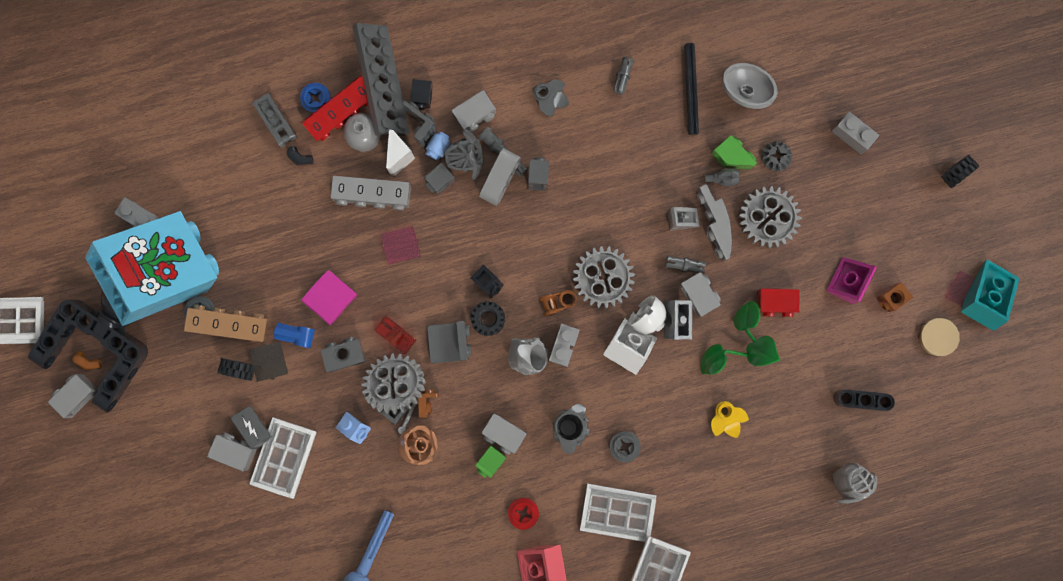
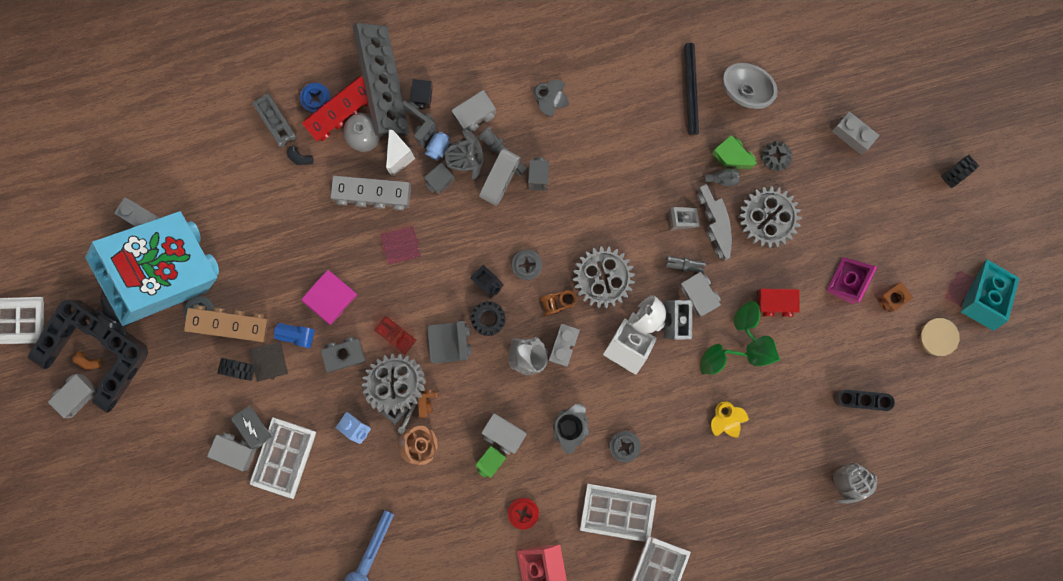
(533, 258): none -> dark grey gear
(623, 75): dark grey axle -> none

